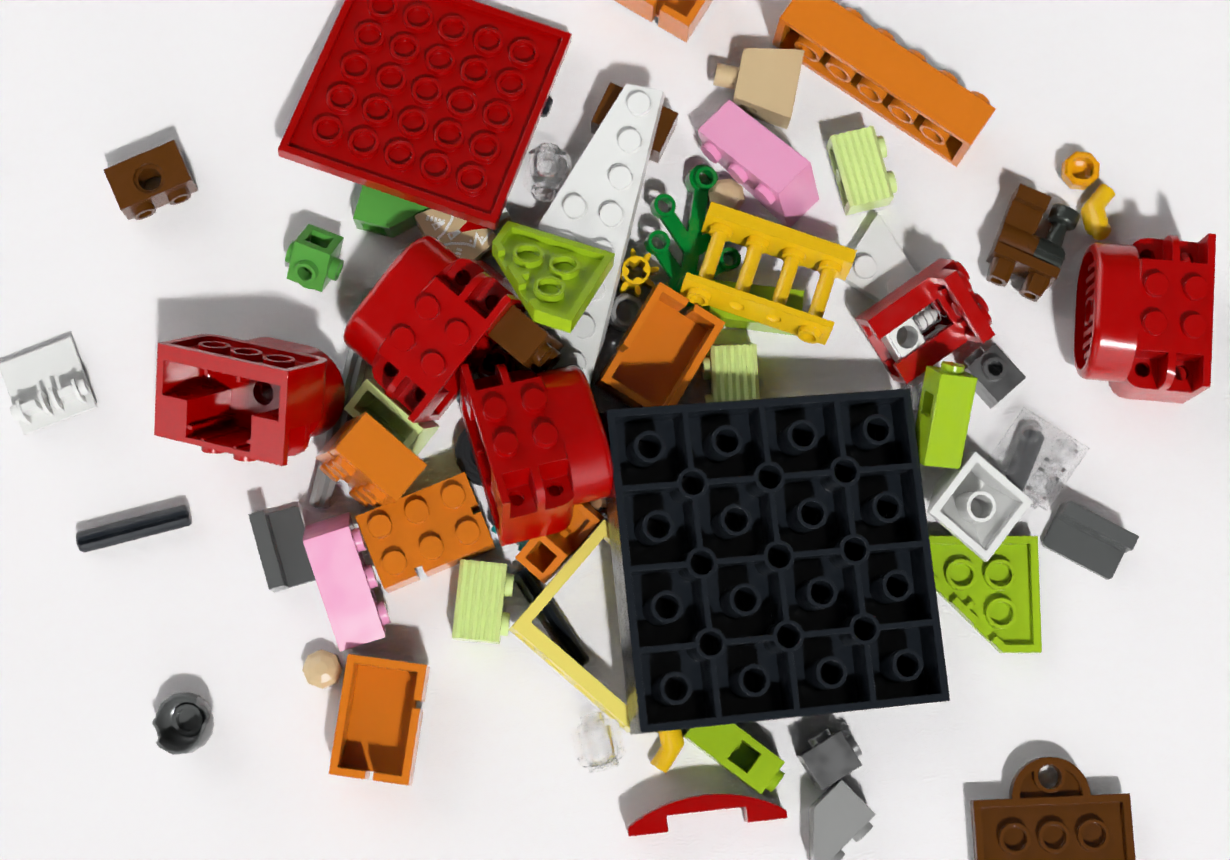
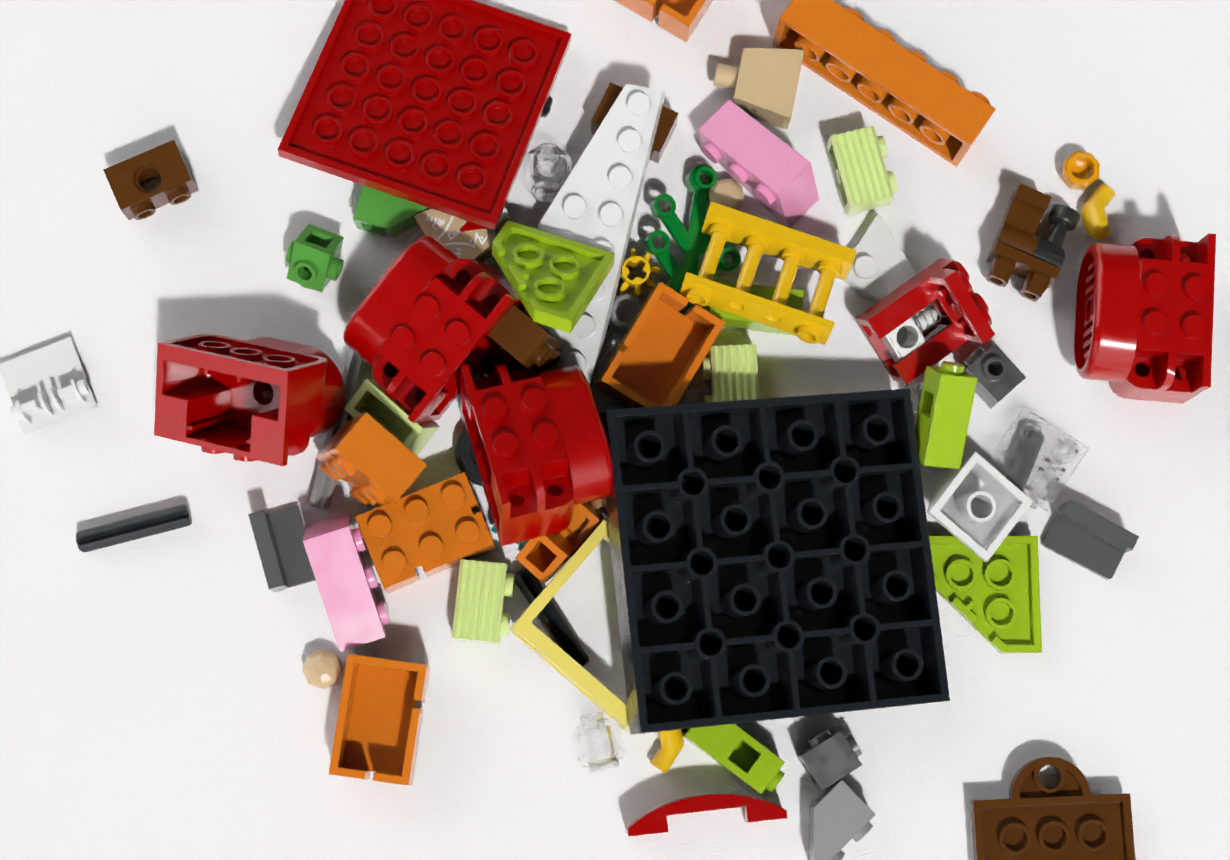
(183, 723): dark grey hair -> none

